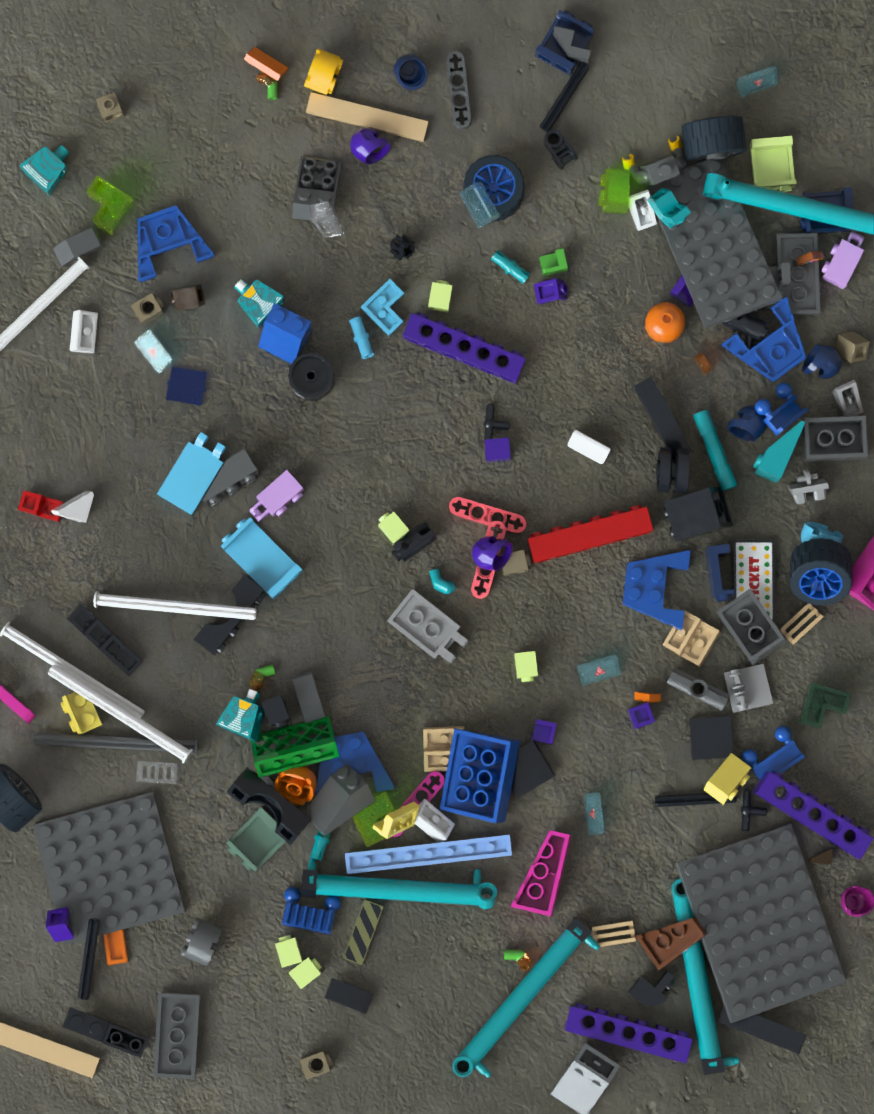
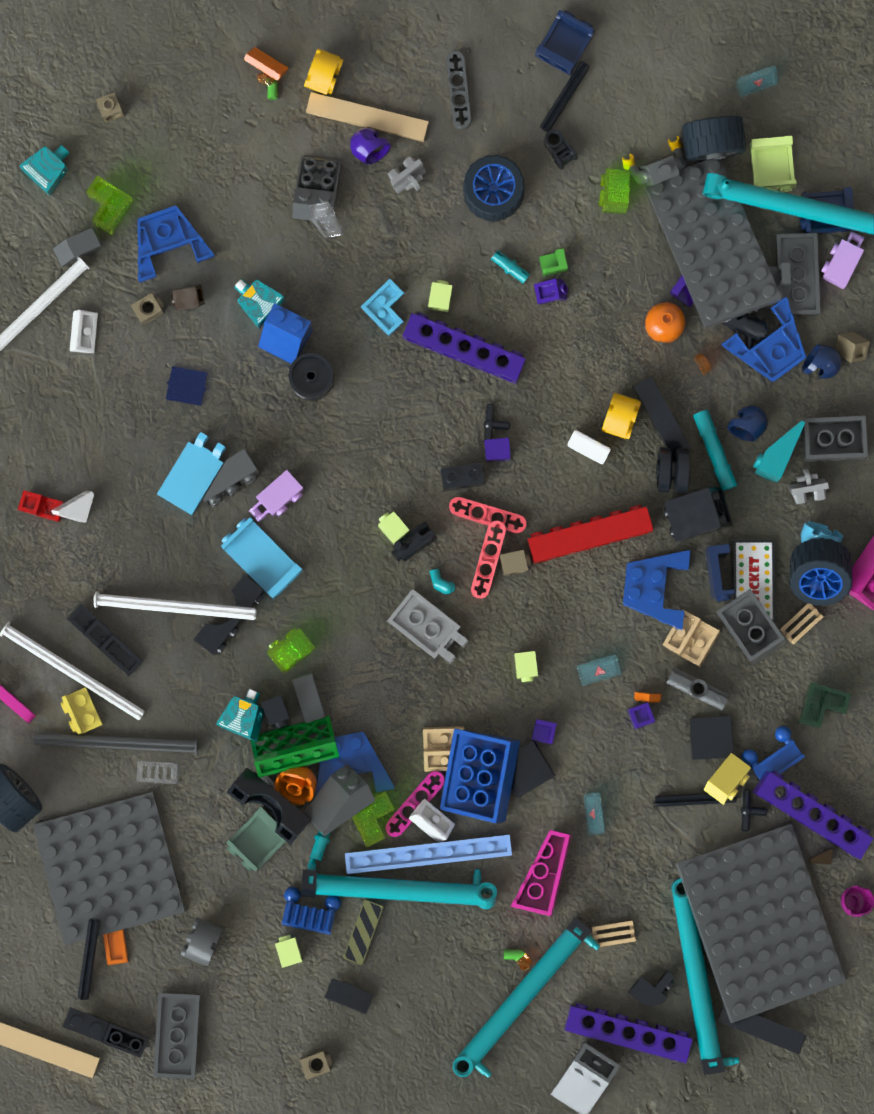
(58, 924): dark purple panel -> none
(120, 713): white axle -> none
(154, 351): clear light blue slope -> none
(258, 676): arm -> none
(291, 650): none -> clear neon green brick
(306, 972): yellowish green brick -> none
(361, 337): medium azure pin -> none
(397, 820): light yellow bracket -> none
(402, 247): black gear -> none
(409, 177): none -> light grey hips
(411, 71): dark blue helmet -> none
(462, 477): none -> black brick
(479, 204): clear light blue slope -> none
(485, 552): dark purple helmet -> none
(564, 38): dark grey slope -> none
(621, 416): none -> yellow brick
(641, 210): white slope -> none
(668, 208): teal brick -> none
(671, 941): reddish brown wing -> none
(748, 688): light grey hinge -> none
(785, 414): blue gear -> none
(809, 257): dark orange tile -> none
(848, 399): light grey slope -> none

